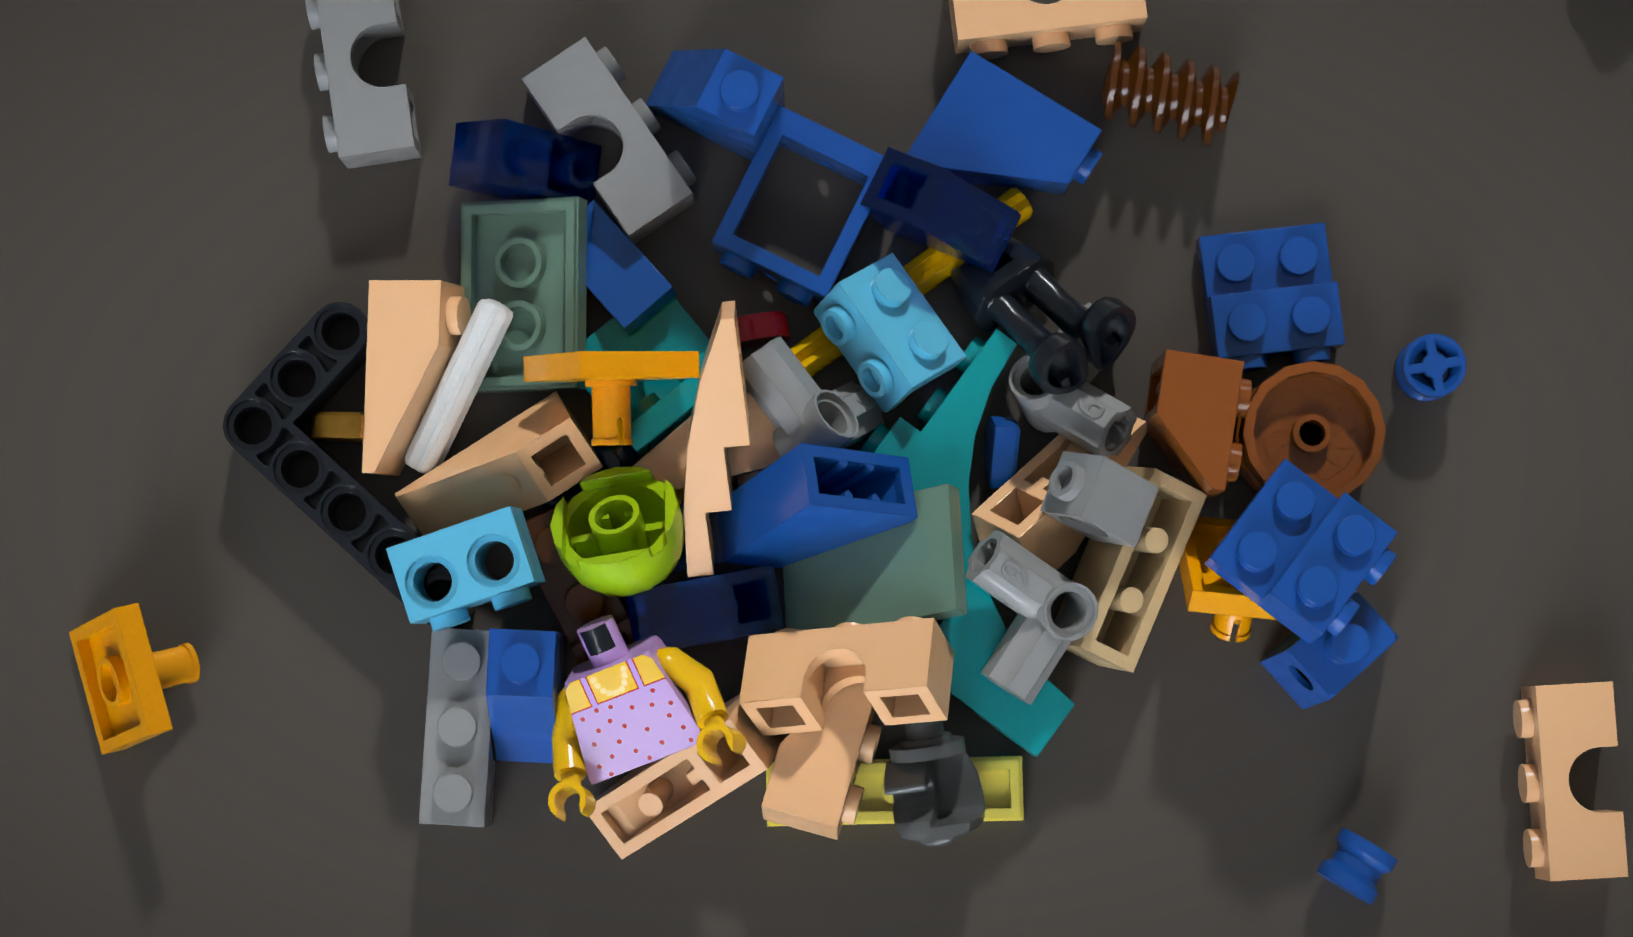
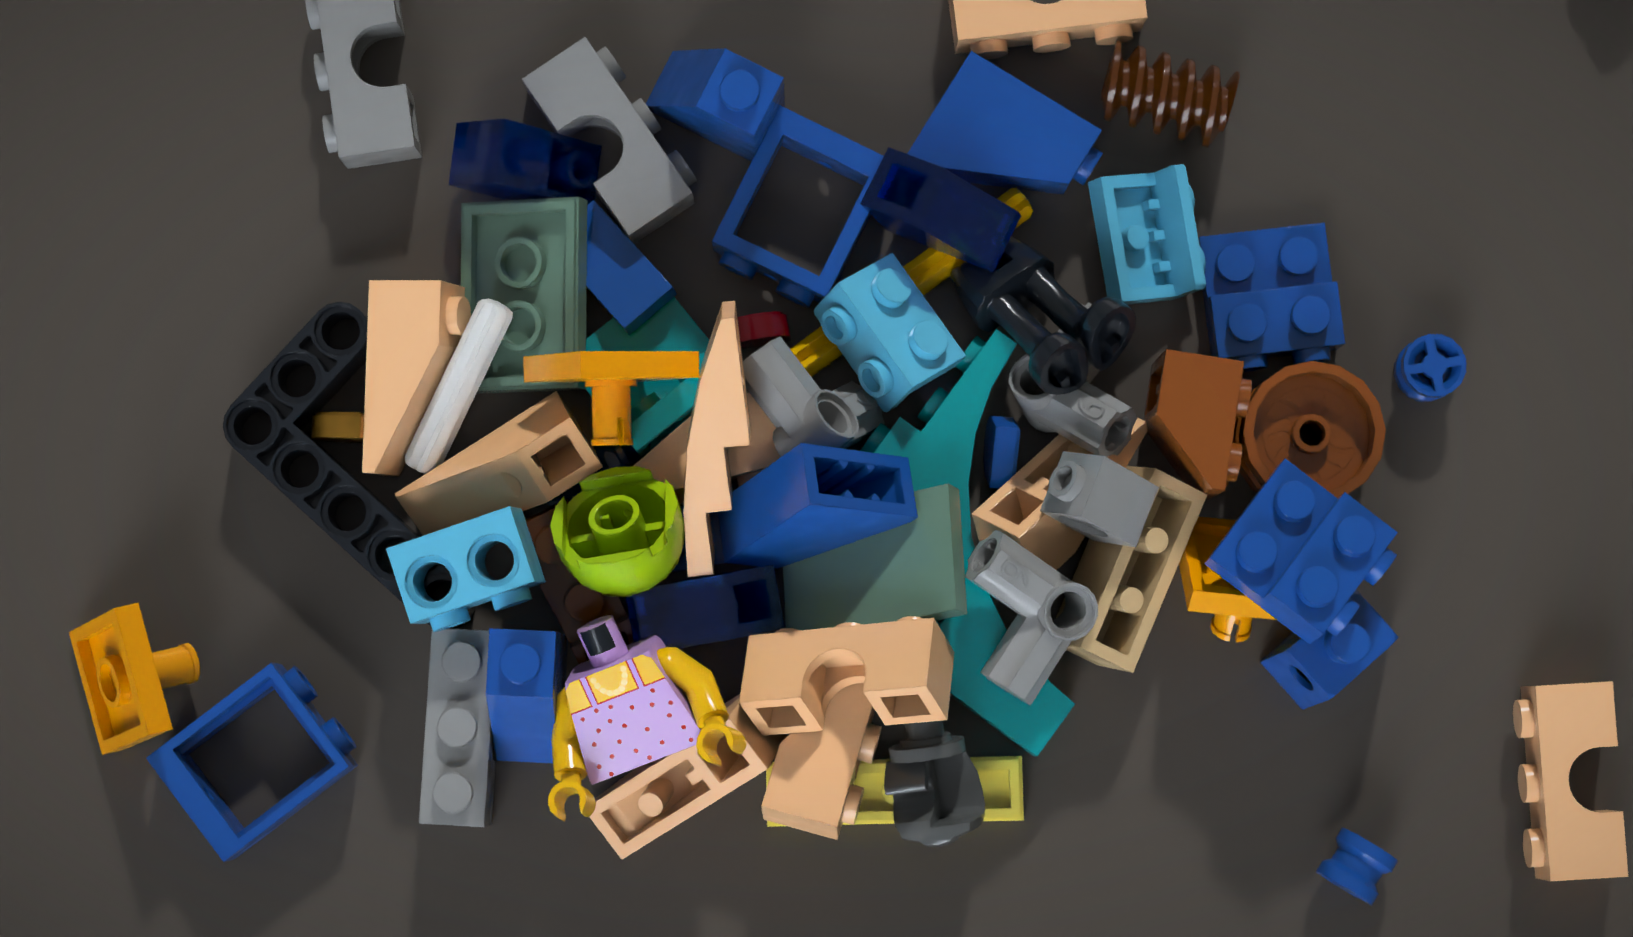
(200, 797): none -> blue window
(1148, 235): none -> medium azure bracket

